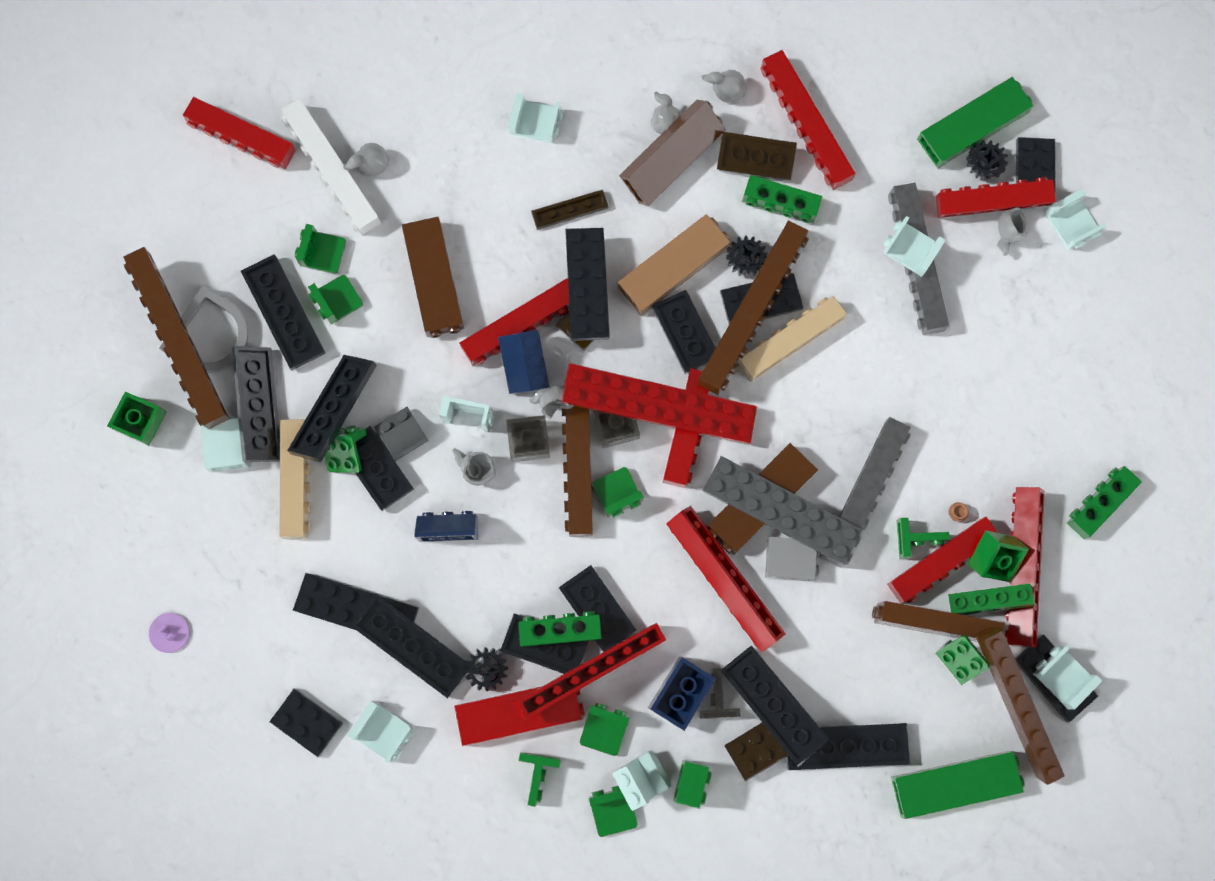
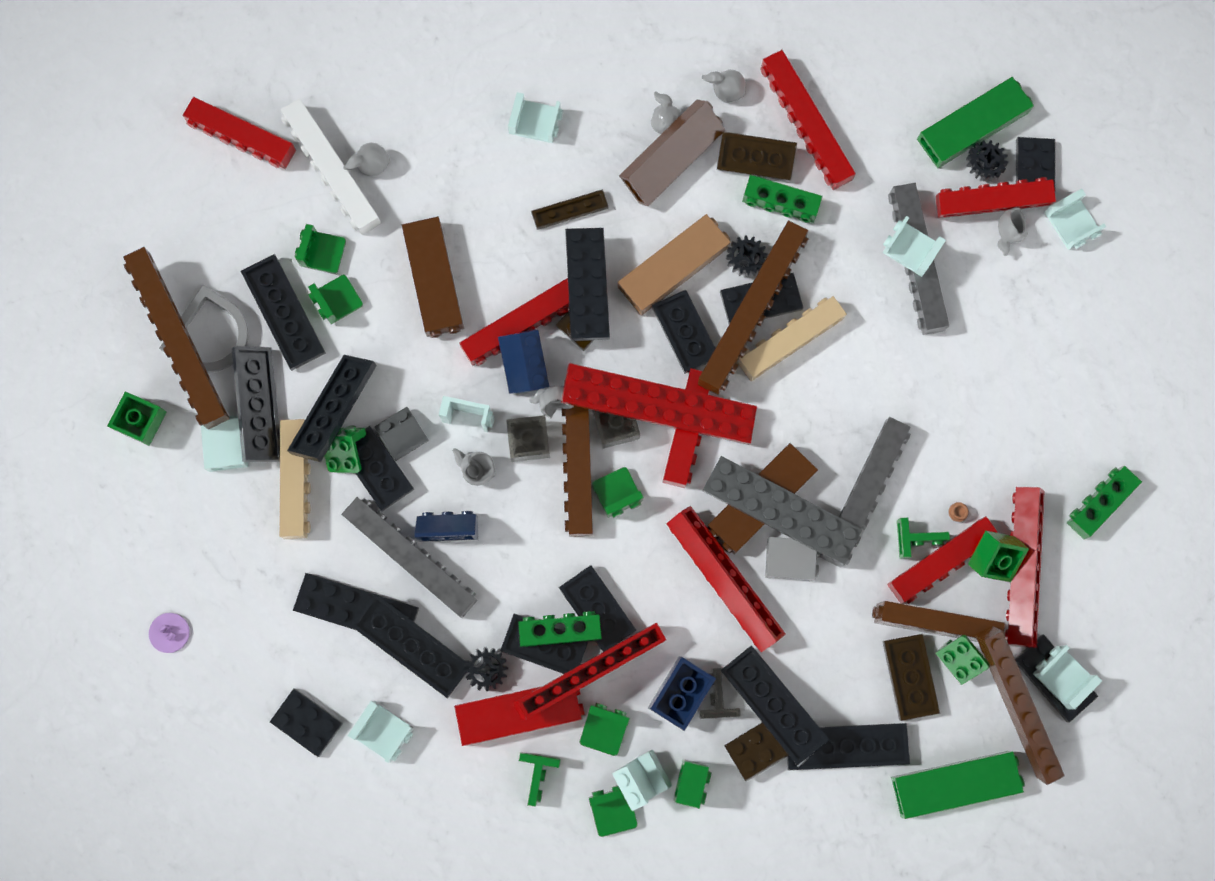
(409, 557): none -> flat silver brick
(911, 677): none -> dark brown plate
(992, 599): green brick -> none

